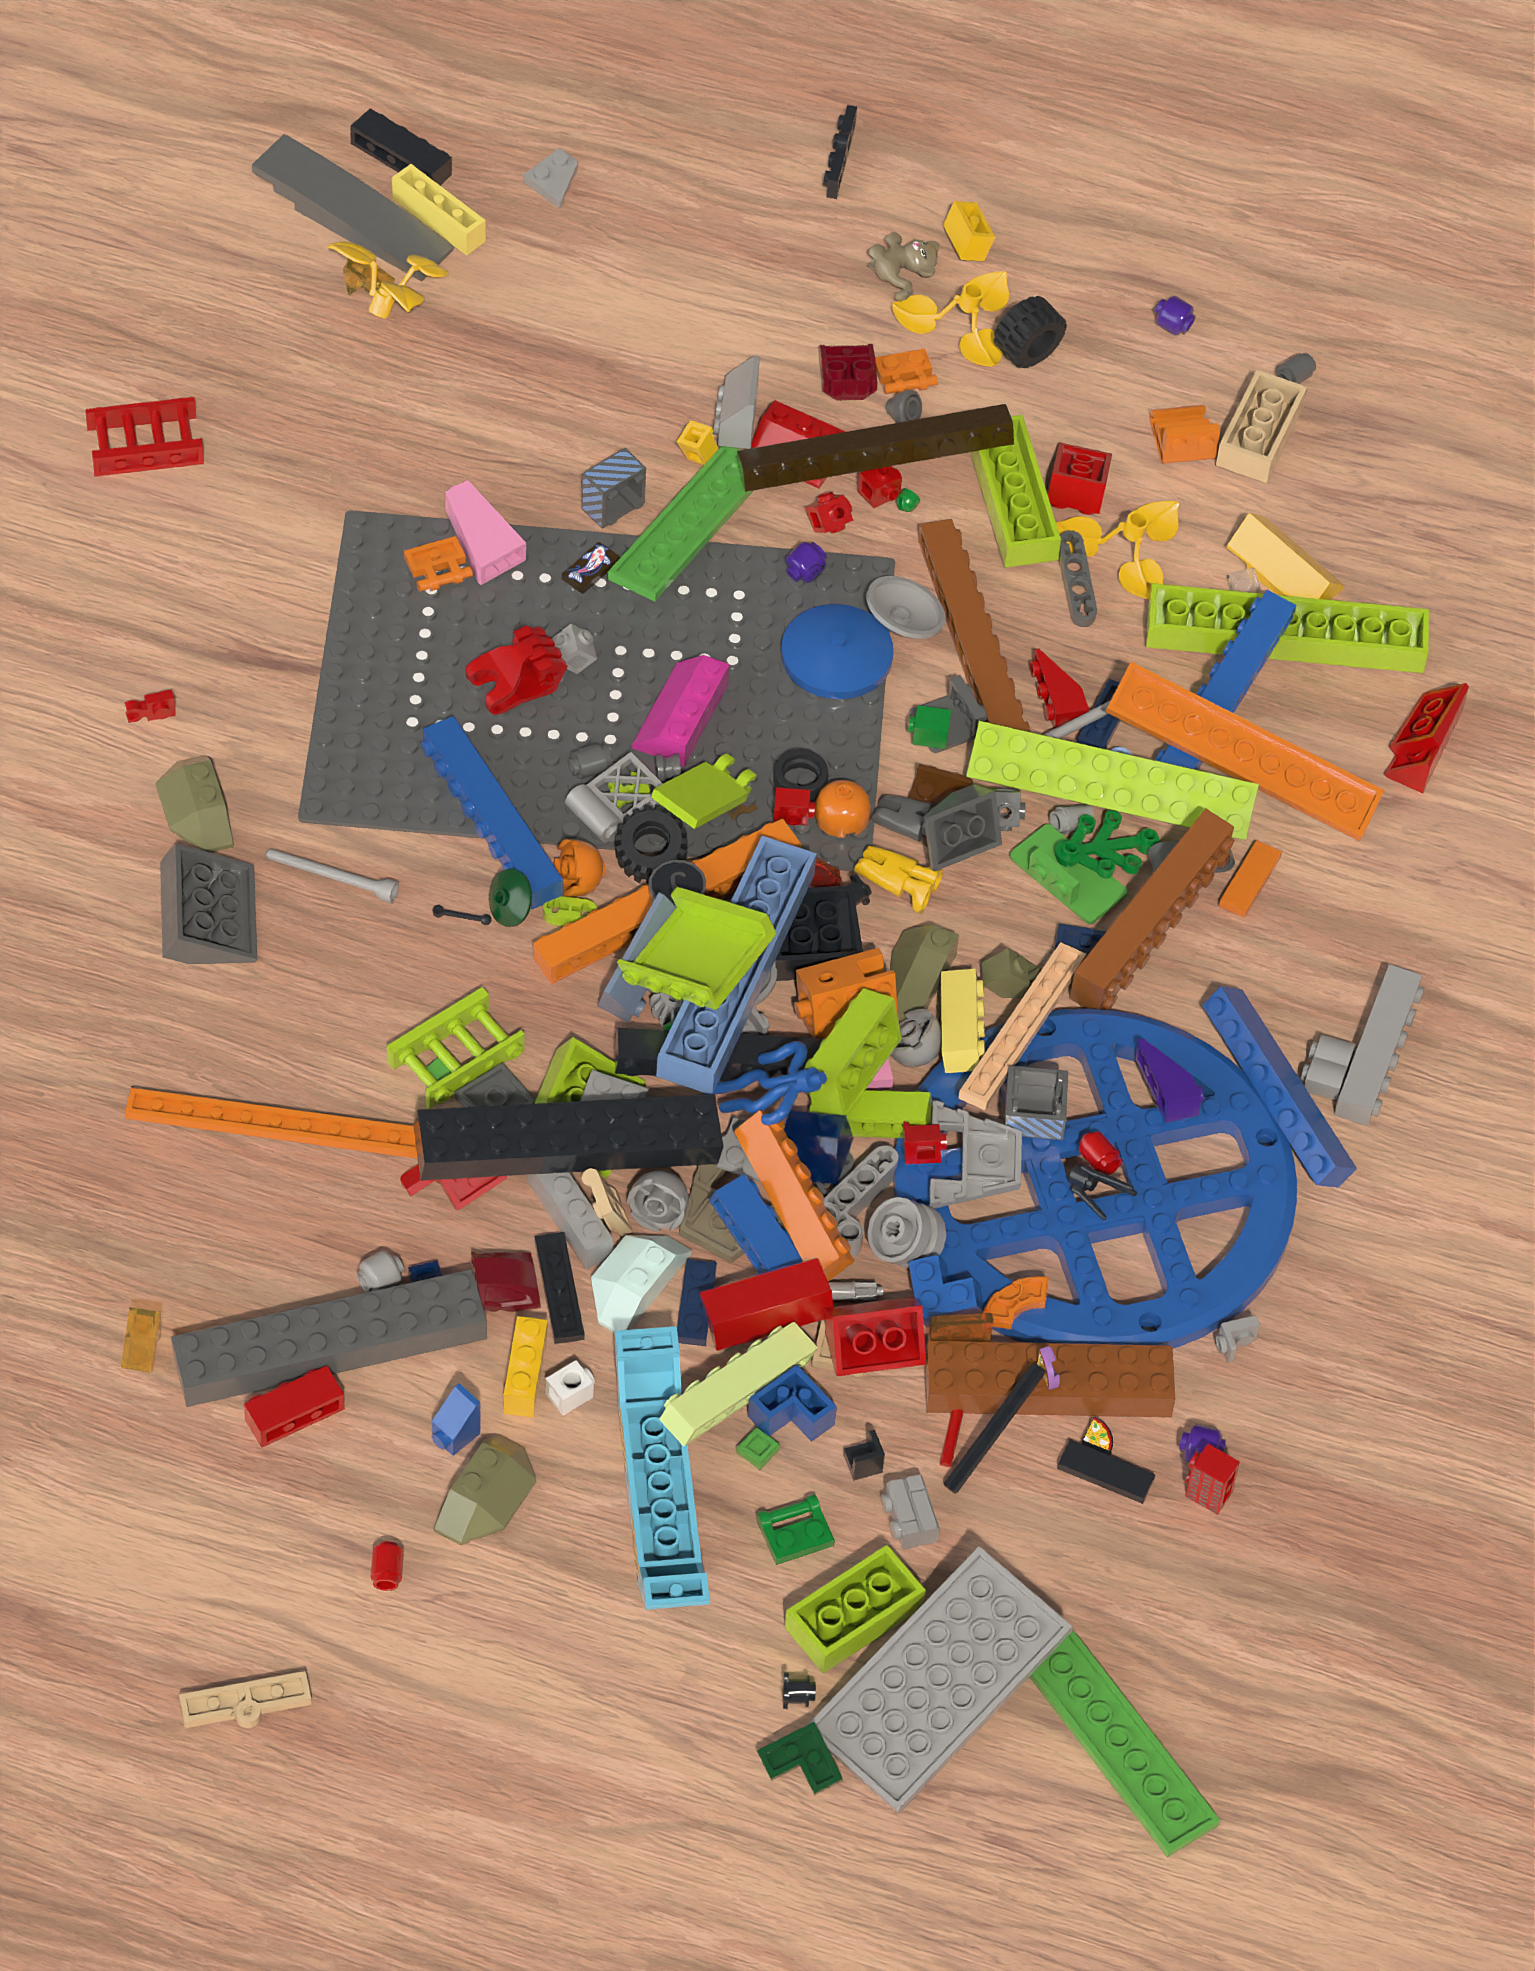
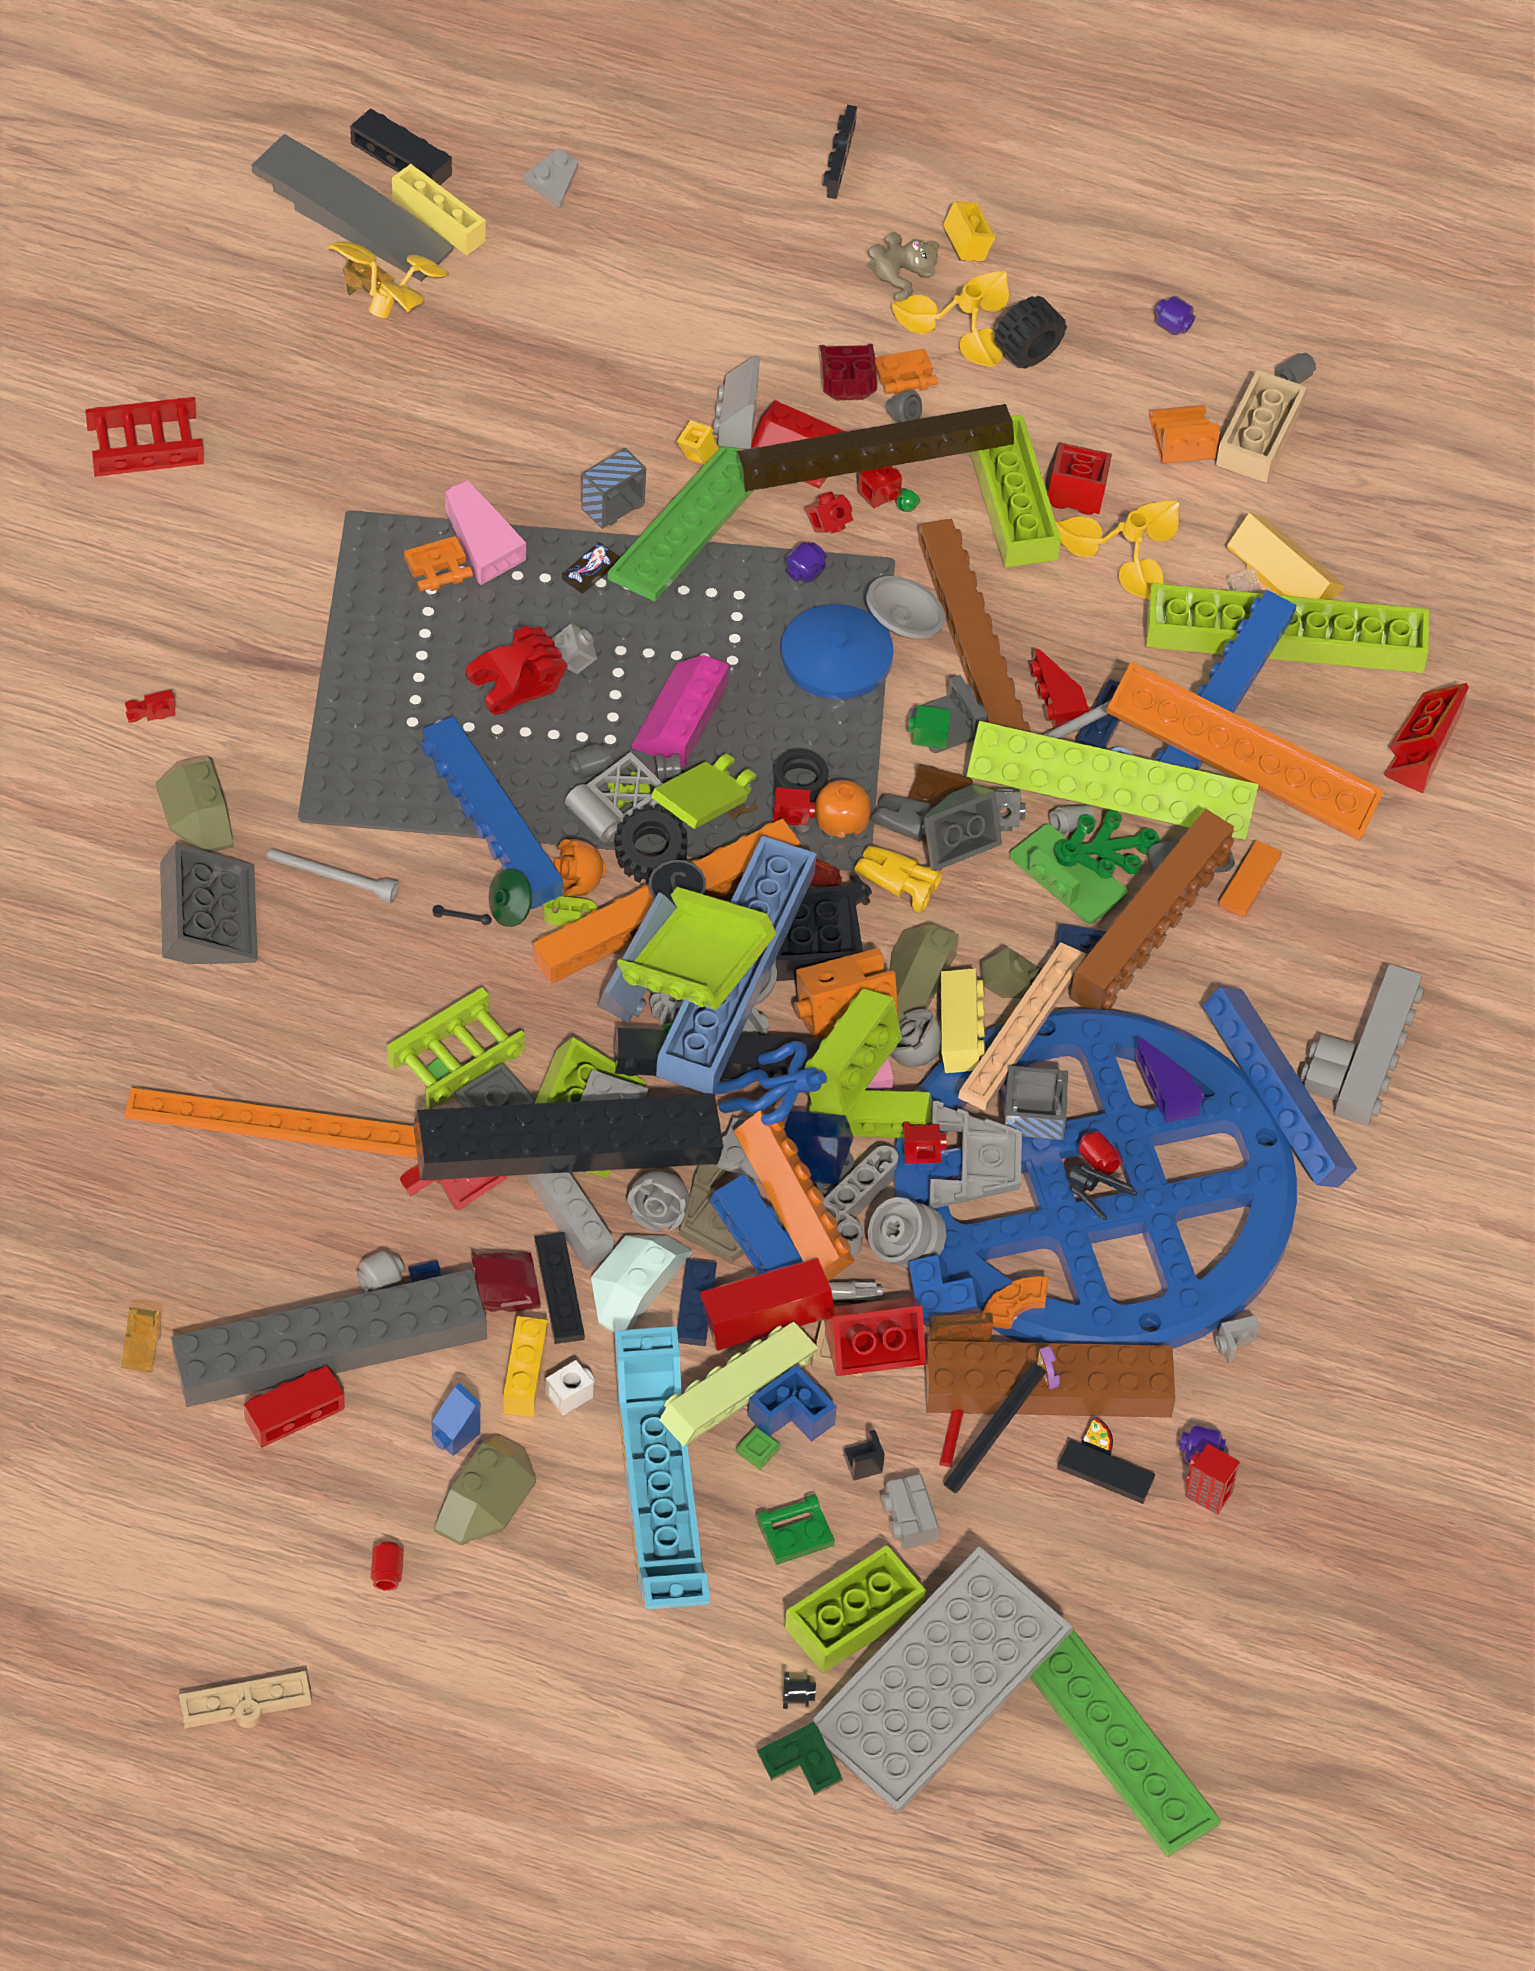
(608, 1203): tan plate -> none
(1079, 578): dark grey beam -> none

